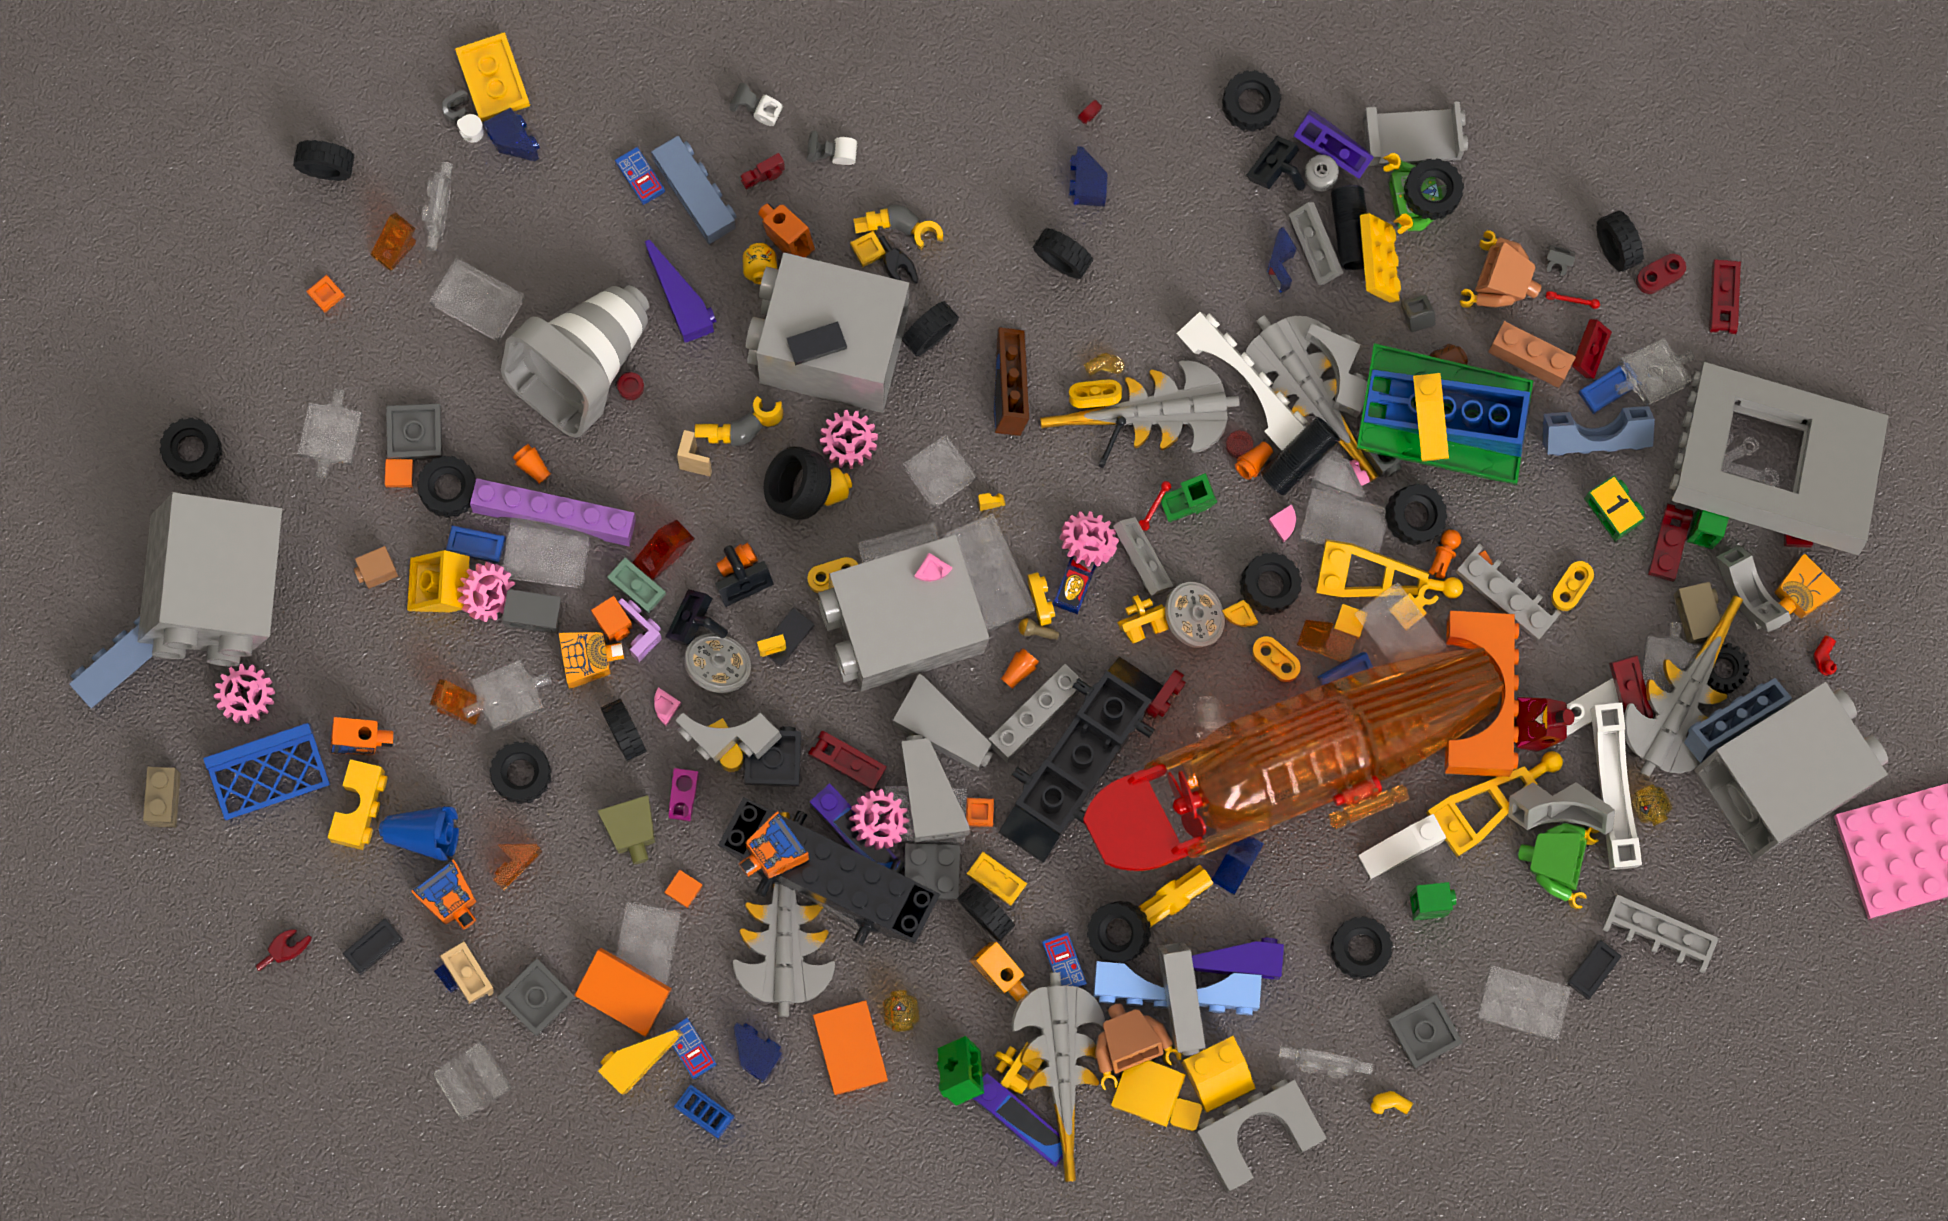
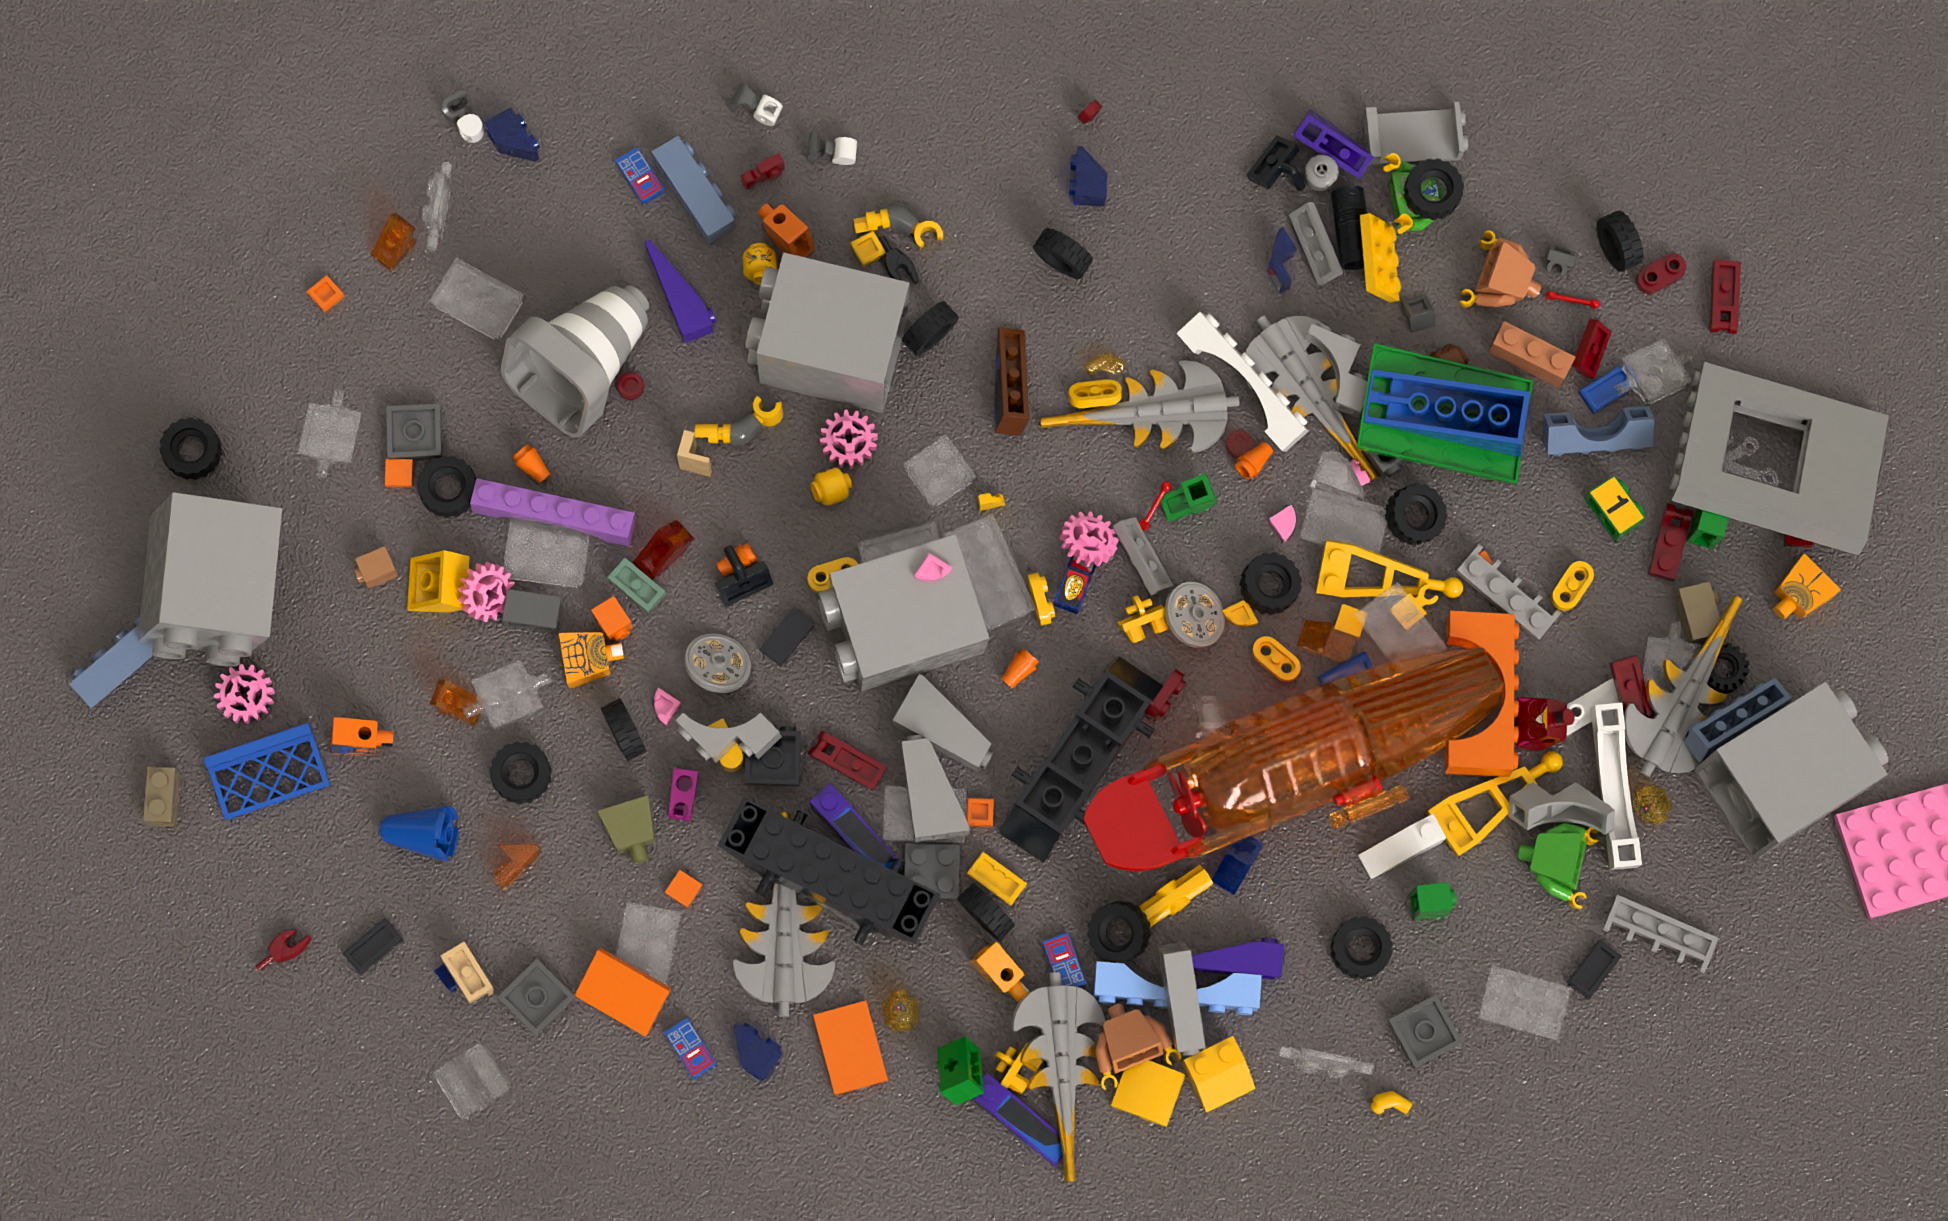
(323, 160): black tyre -> none
(353, 828): yellow arch -> none
(447, 895): torso -> none
(476, 544): blue tile -> none
(492, 76): yellow plate -> none
(633, 1062): yellow slope -> none
(642, 643): lavender bracket -> none
(691, 616): black plate -> none
(722, 1125): blue slope -> none
(771, 645): yellow tile -> none
(773, 849): torso -> none
(813, 488): black tyre -> none
(816, 343): black tile -> none
(868, 813): bright pink gear -> none
(1028, 627): dark tan piece -> none
(1035, 714): light grey brick -> none
(1120, 421): black hinge -> none
(1186, 1114): yellow piece -> none
(1256, 81): black tyre -> none
(1284, 1104): light grey arch -> none
(1305, 449): black piece -> none
(1431, 417): yellow slope -> none
(1450, 541): orange pin -> none
(1743, 581): light grey arch -> none
(1822, 658): red arm -> none

